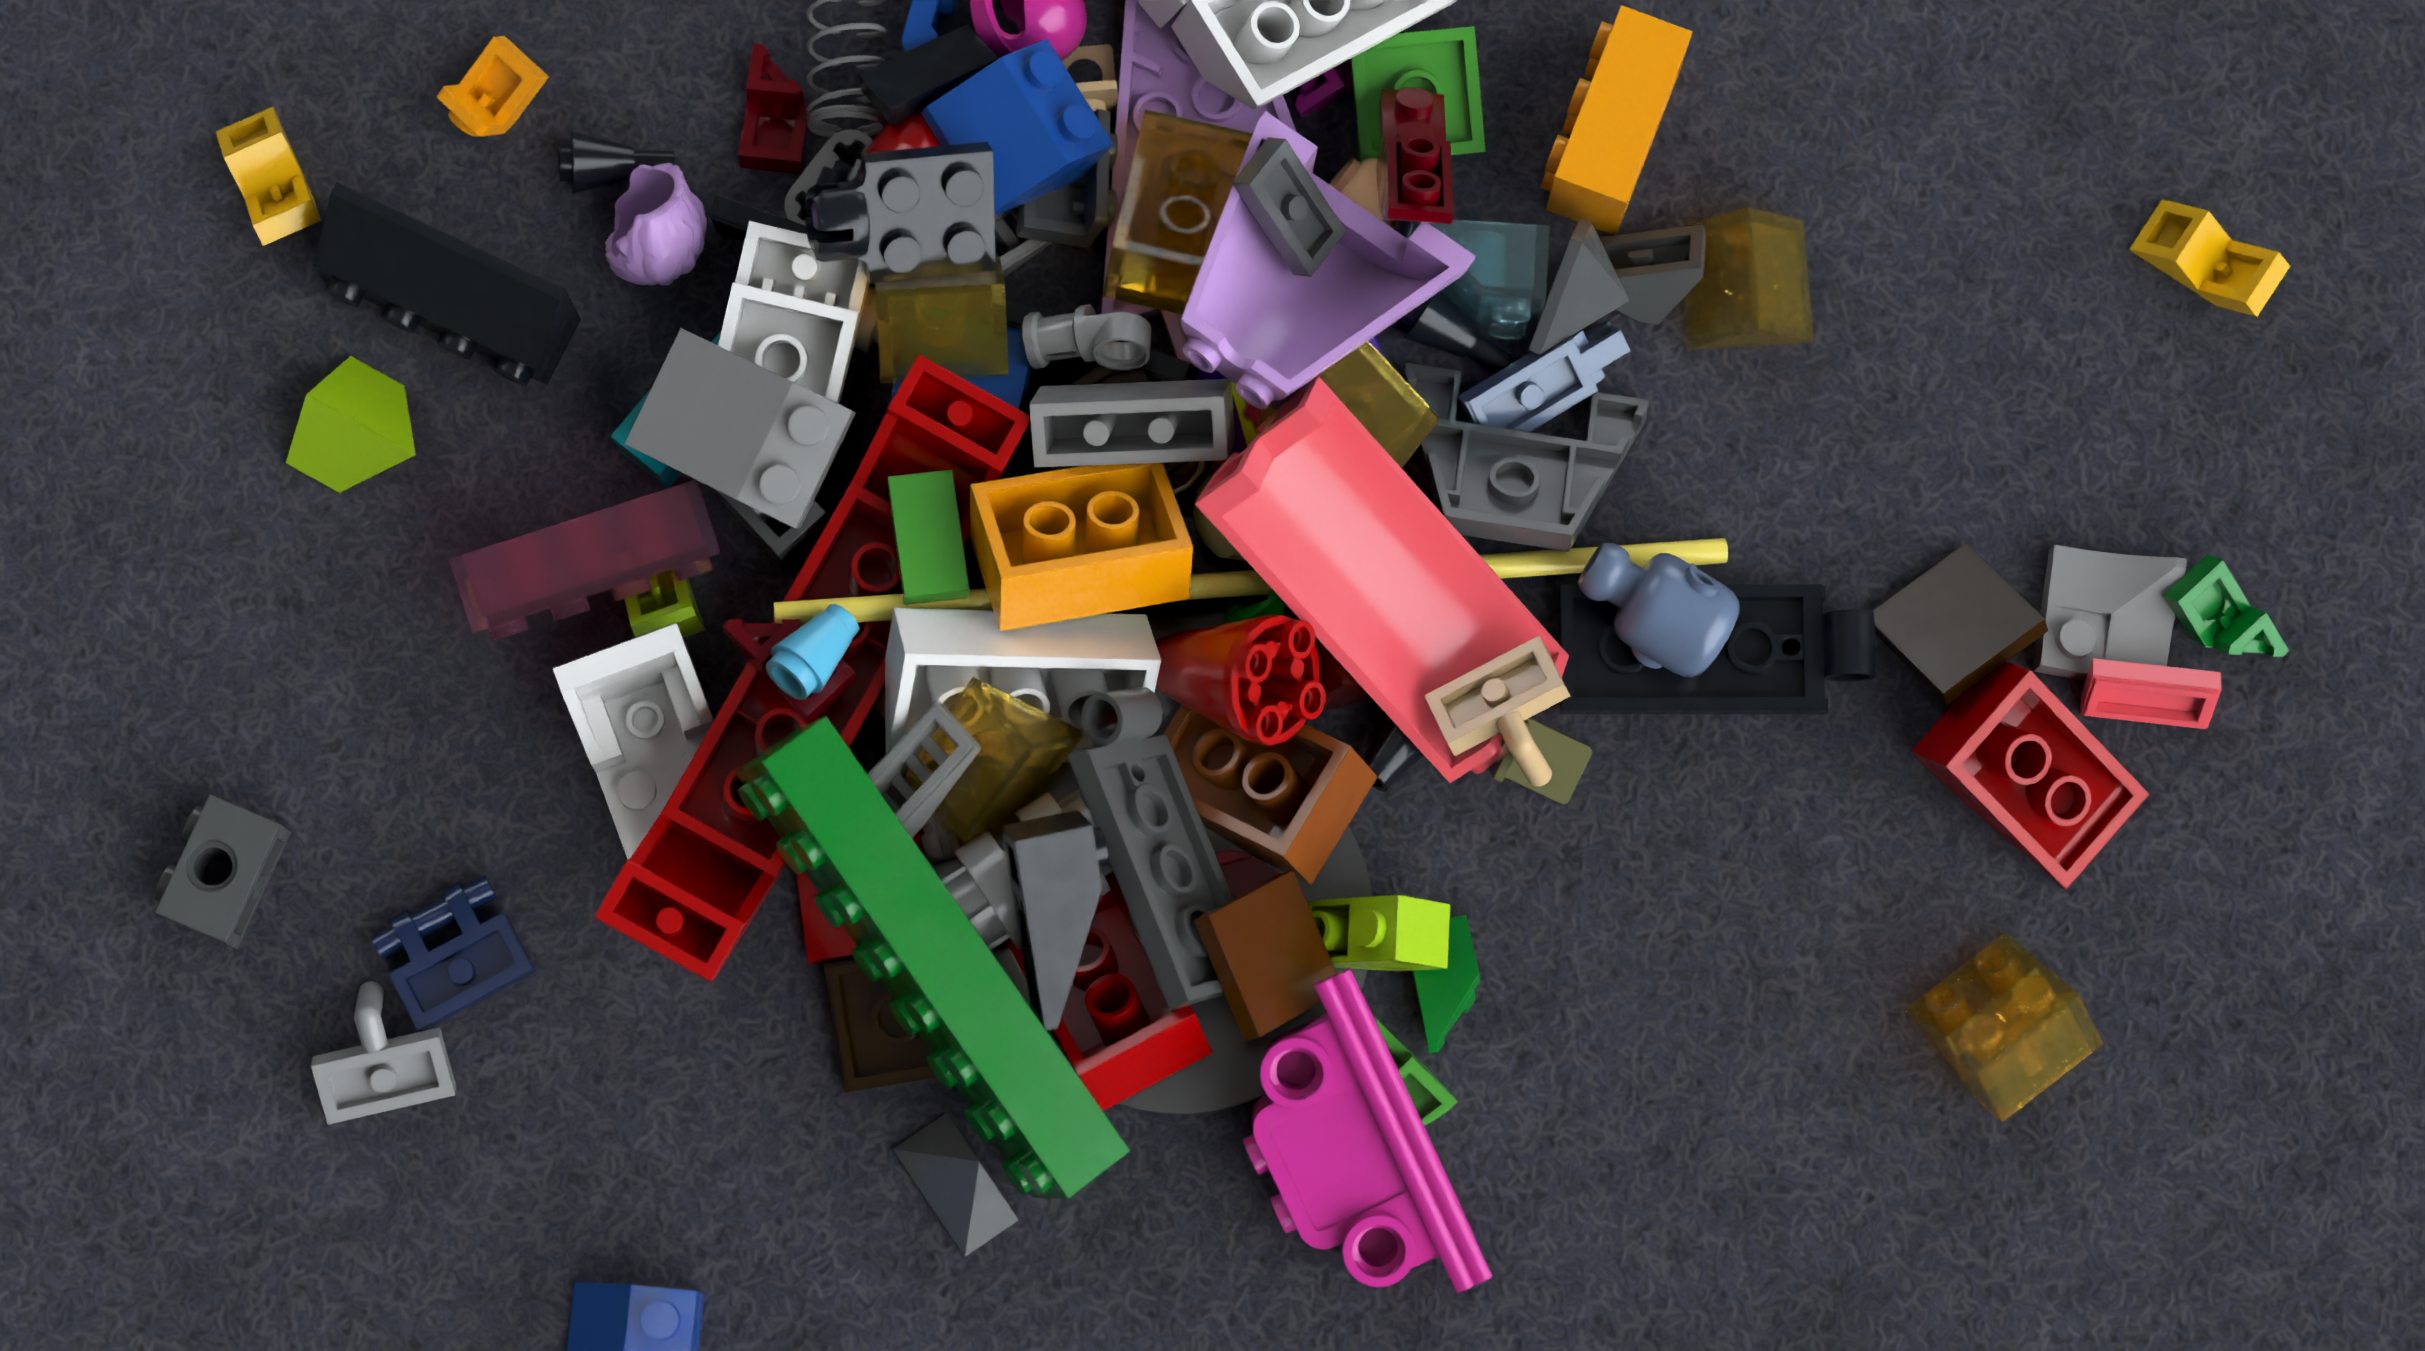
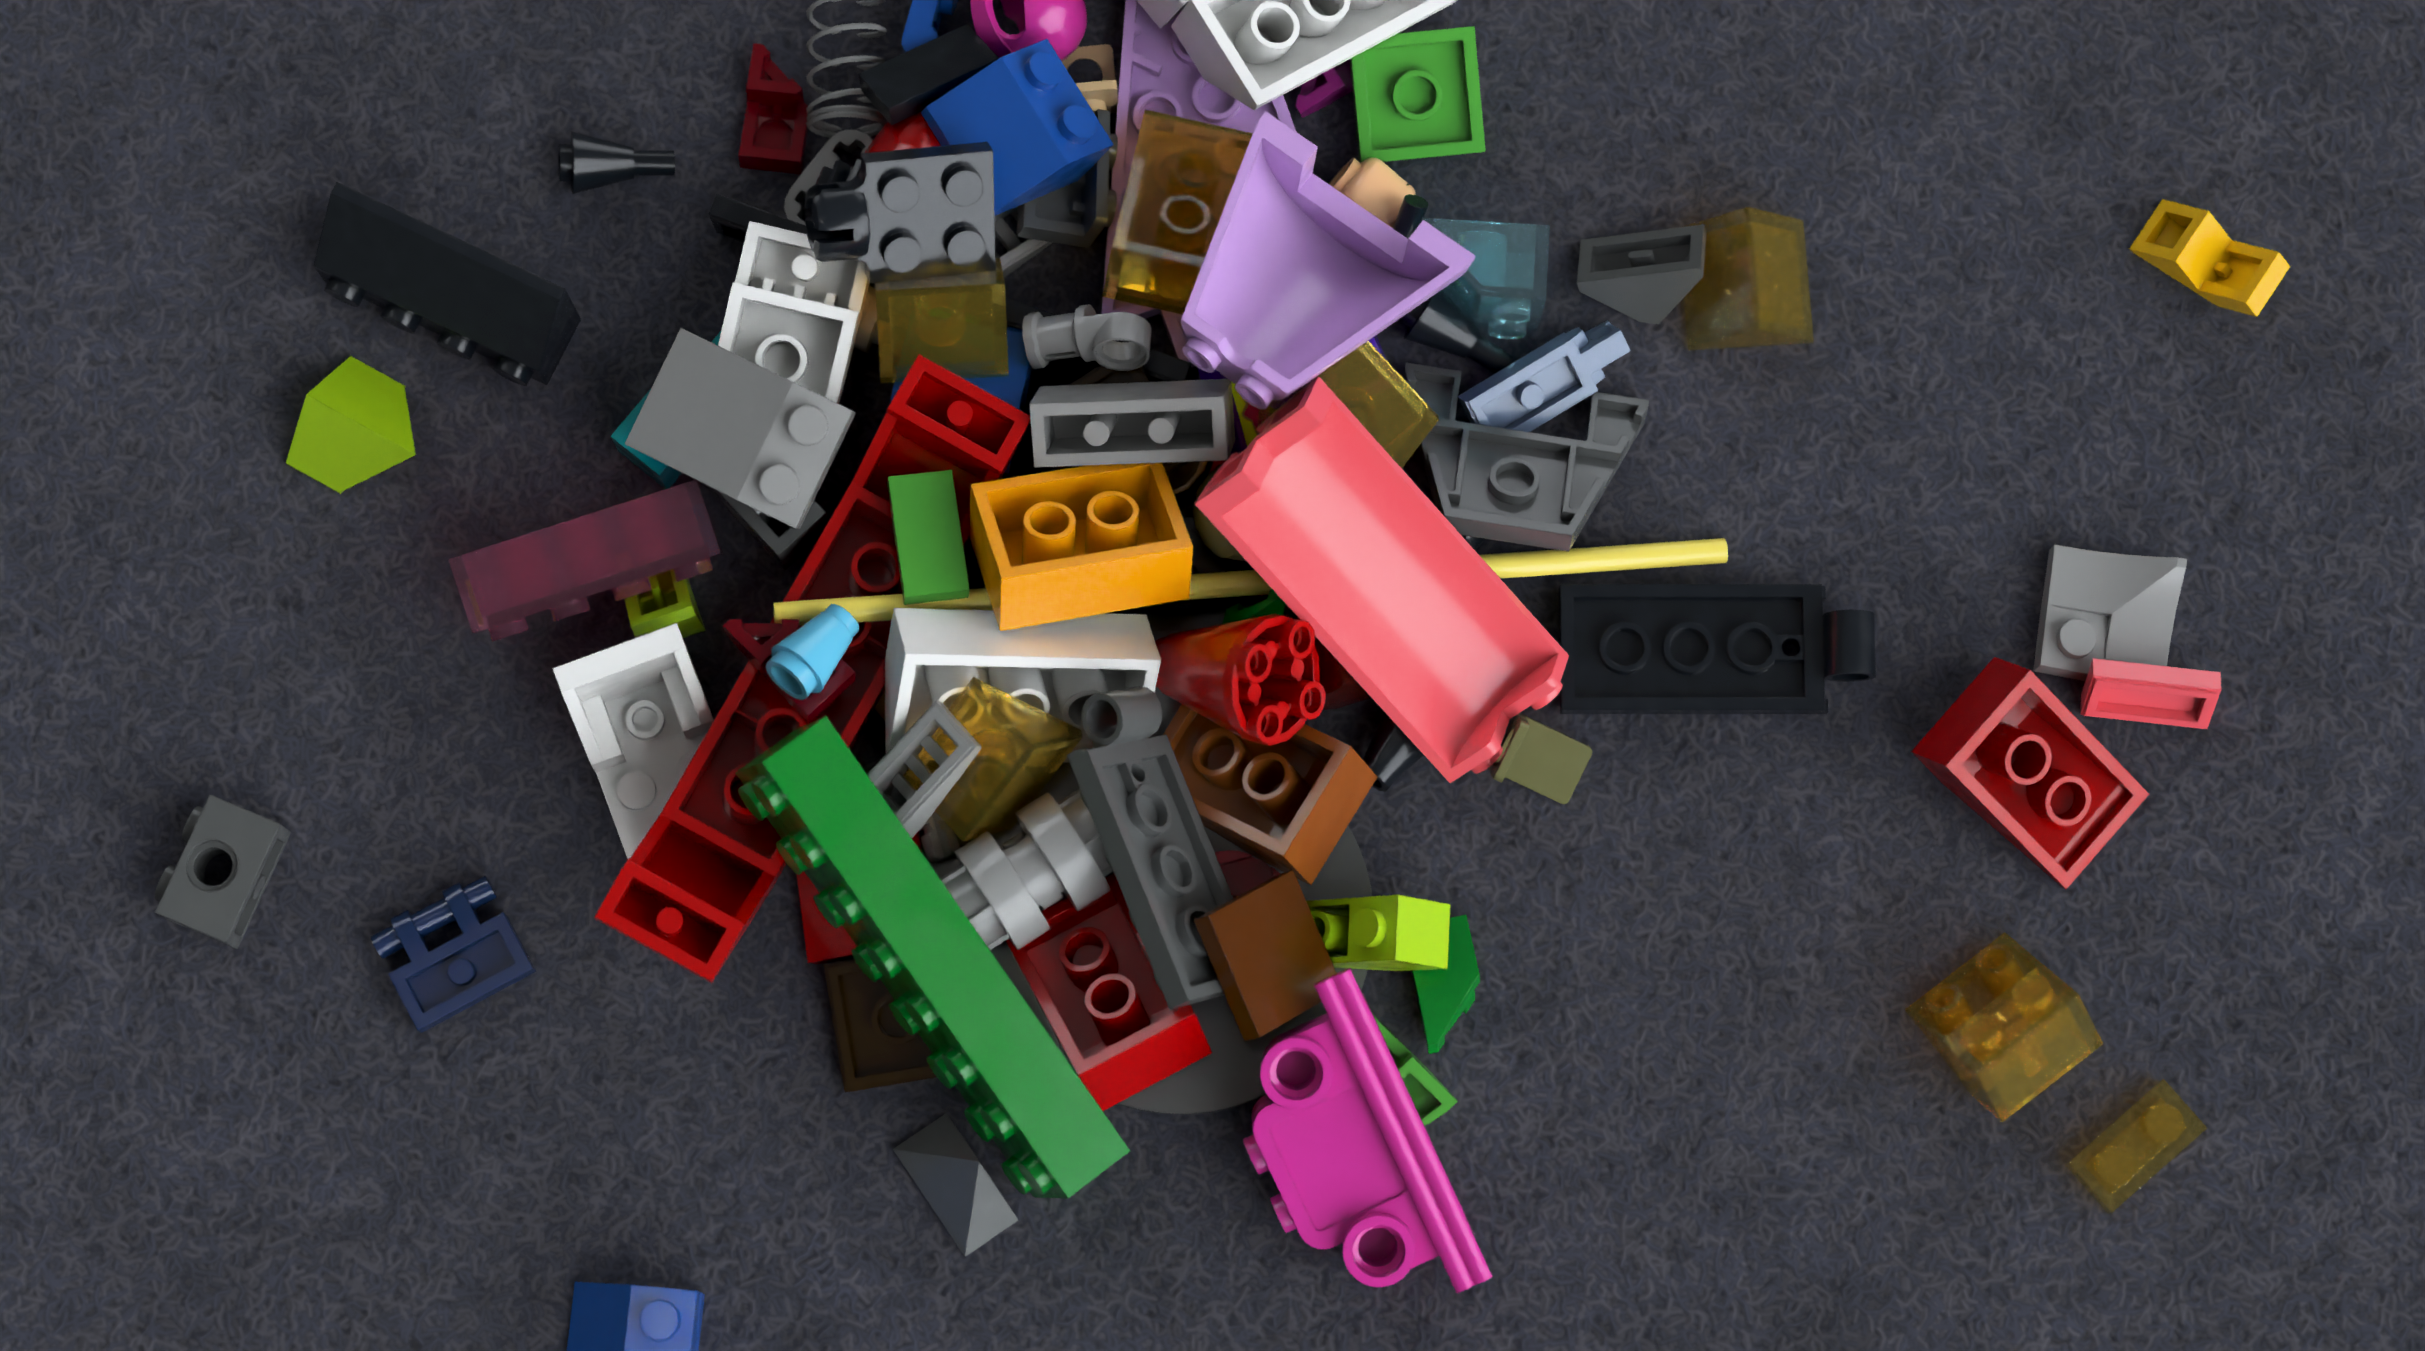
(268, 176): yellow slope -> none
(381, 1071): light grey plate -> none
(493, 90): light orange bracket -> none
(656, 227): lavender hair -> none
(1054, 897): slope -> none
(1289, 206): dark grey plate -> none
(1414, 158): dark red slope -> none
(1498, 701): tan plate -> none
(1581, 292): dark grey slope -> none
(1614, 118): light orange brick -> none
(1665, 609): sand blue piece -> none
(1957, 623): dark brown tile -> none
(2136, 1146): none -> clear yellow plate
(2219, 614): green slope -> none

